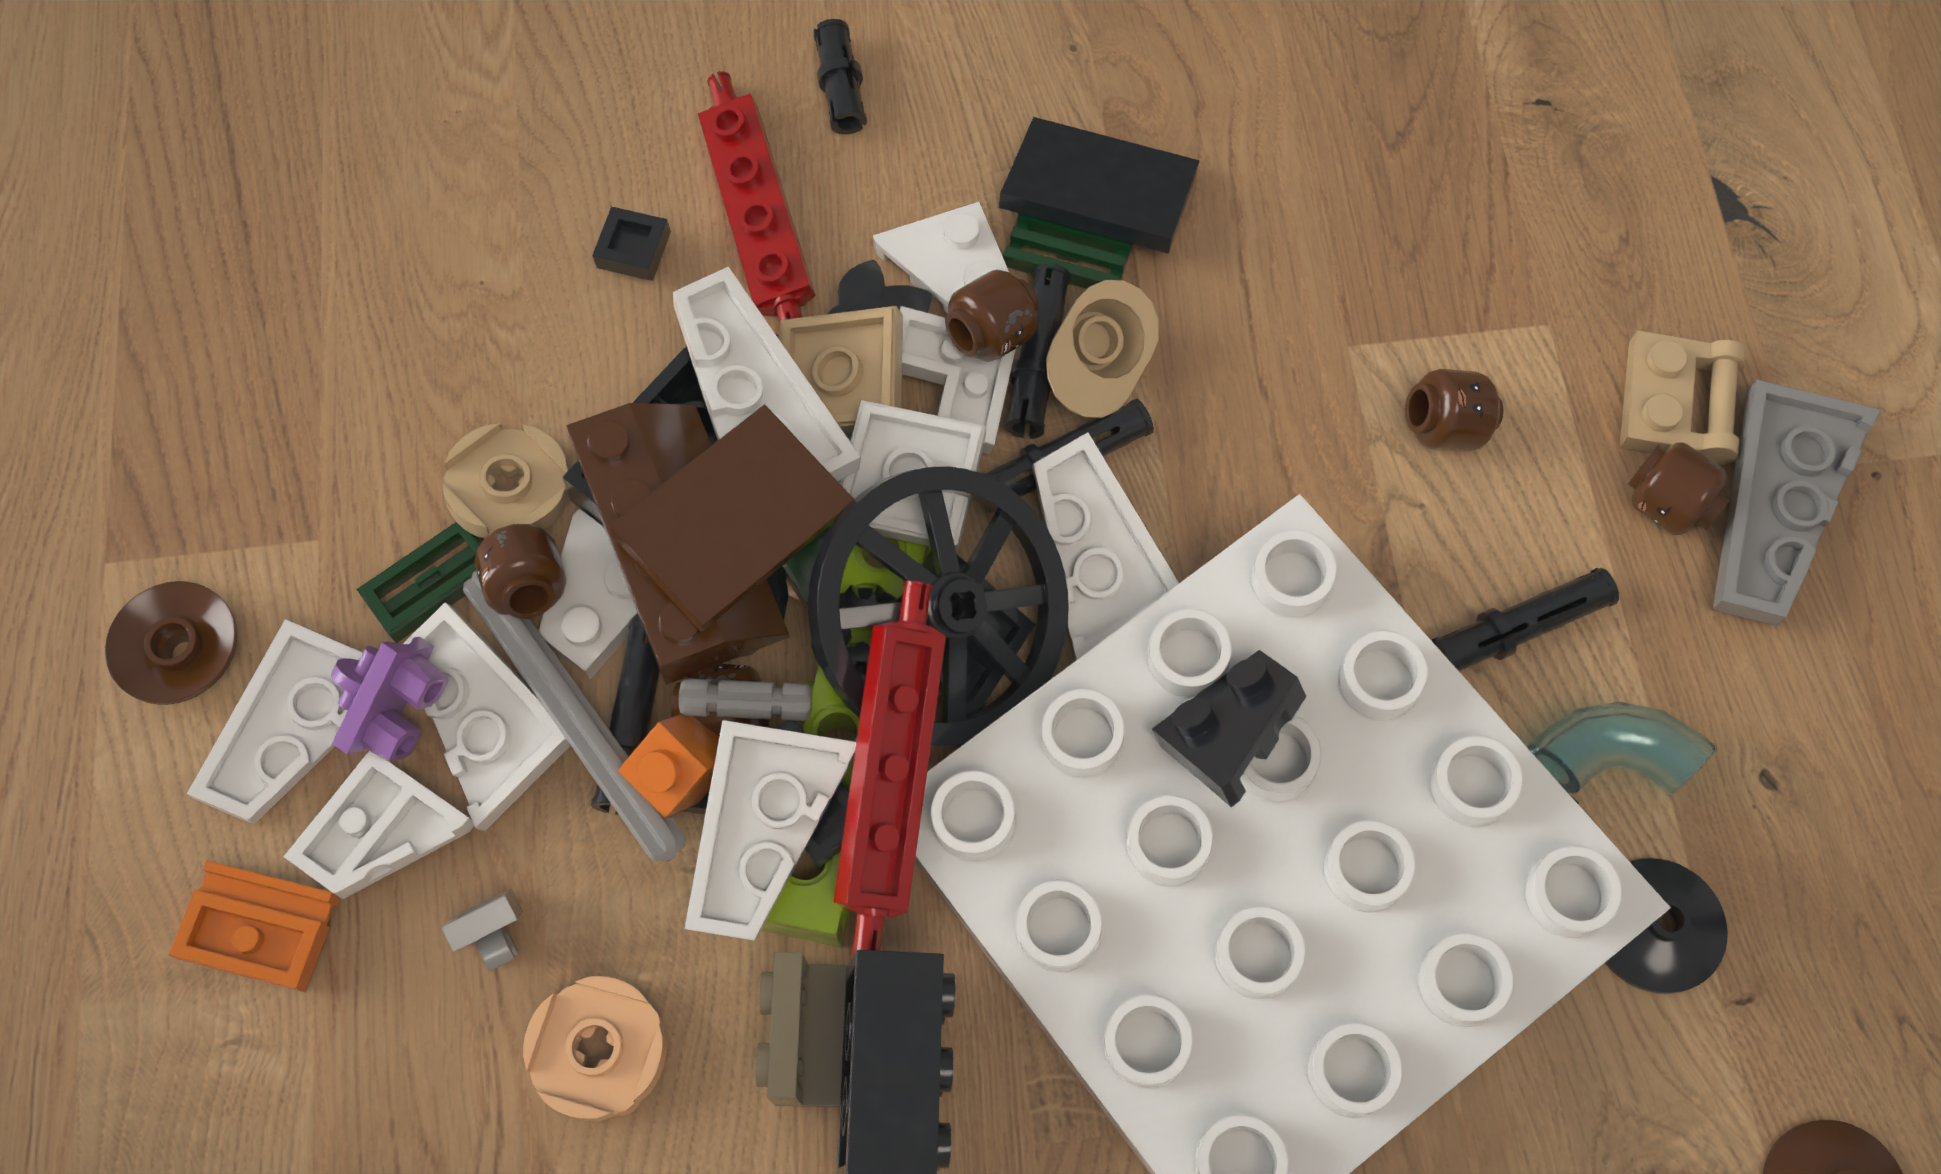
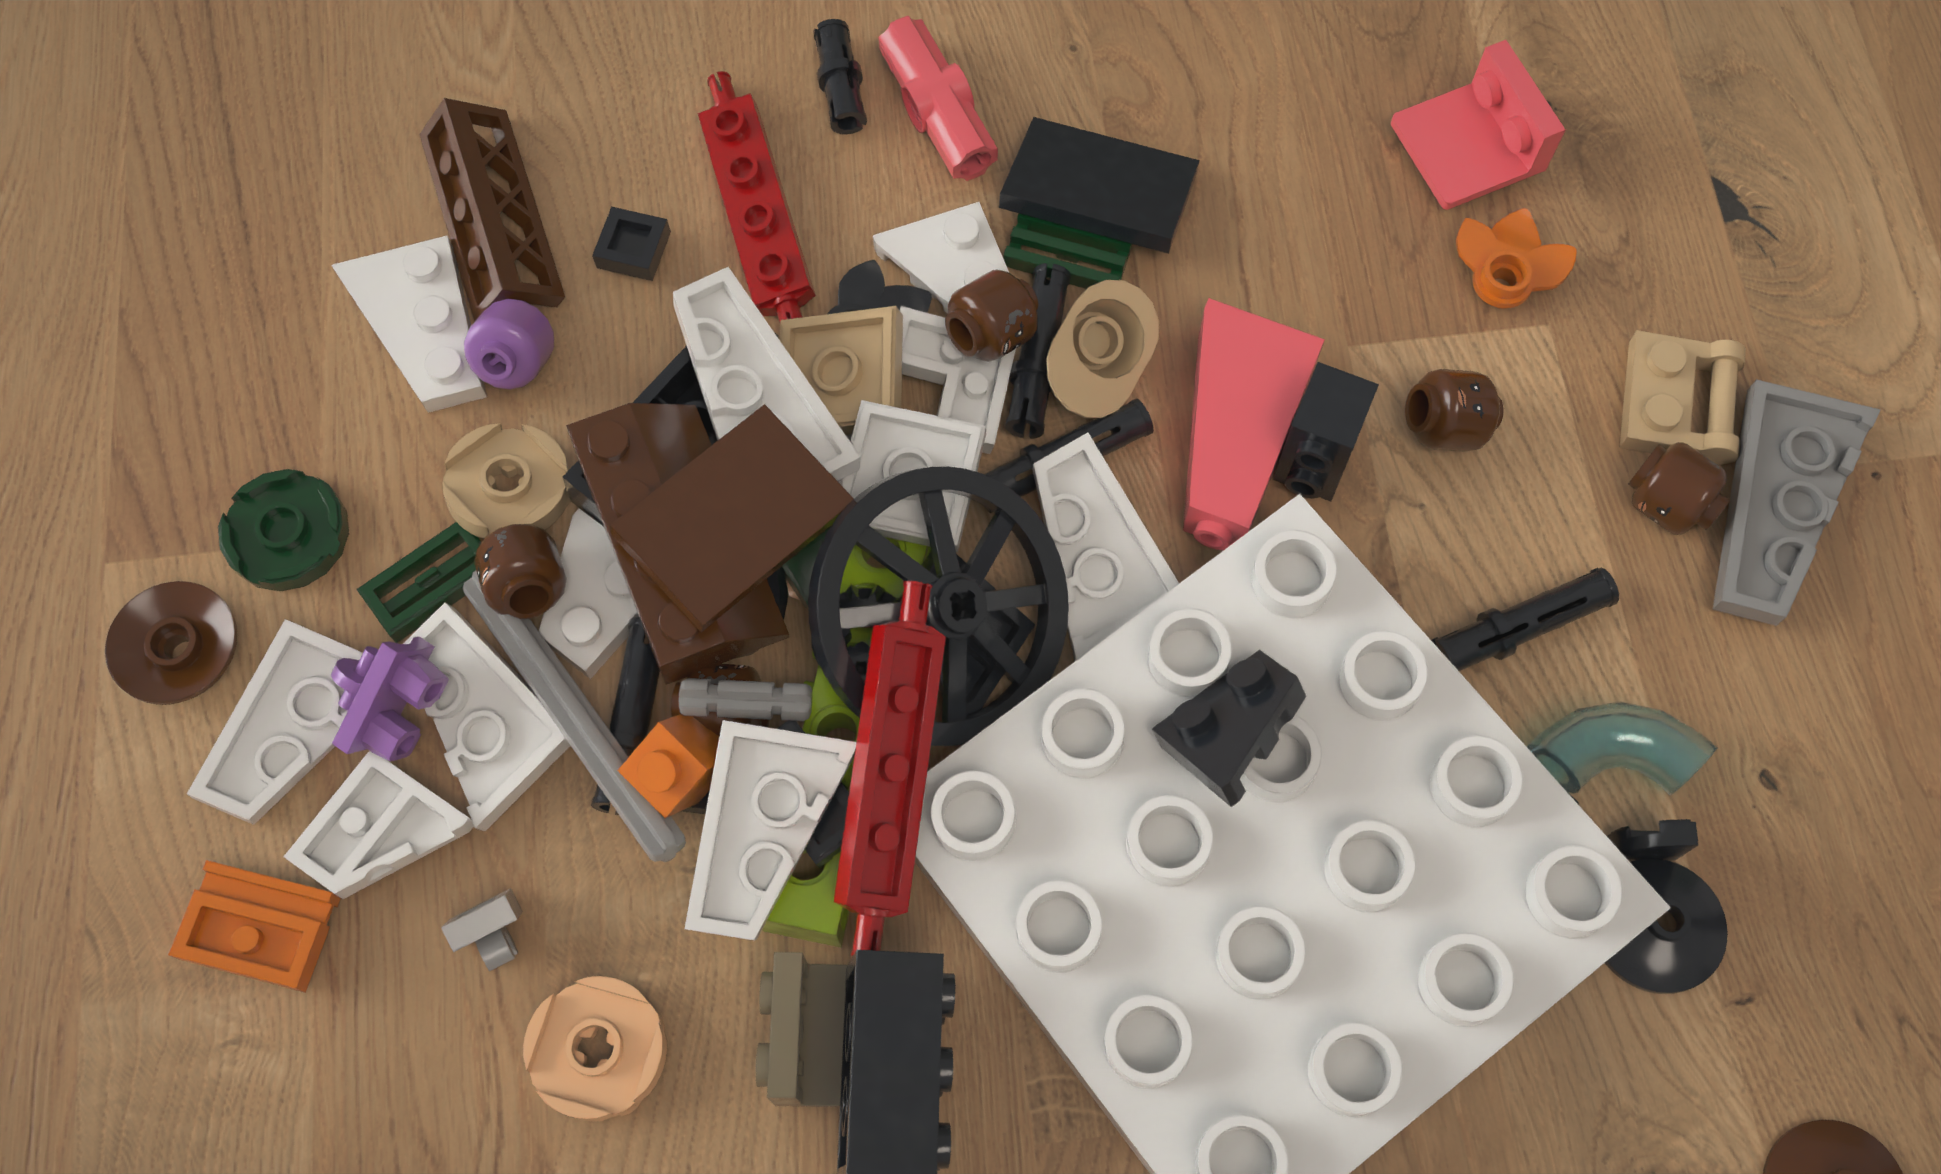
(283, 530): none -> dark green tile
(420, 316): none -> white wing
(474, 204): none -> reddish brown fence
(509, 344): none -> medium lavender head
(938, 98): none -> coral piece
(1243, 407): none -> coral slope
(1324, 432): none -> black brick
(1481, 132): none -> coral bracket
(1513, 254): none -> orange plate
(1669, 843): none -> black tile

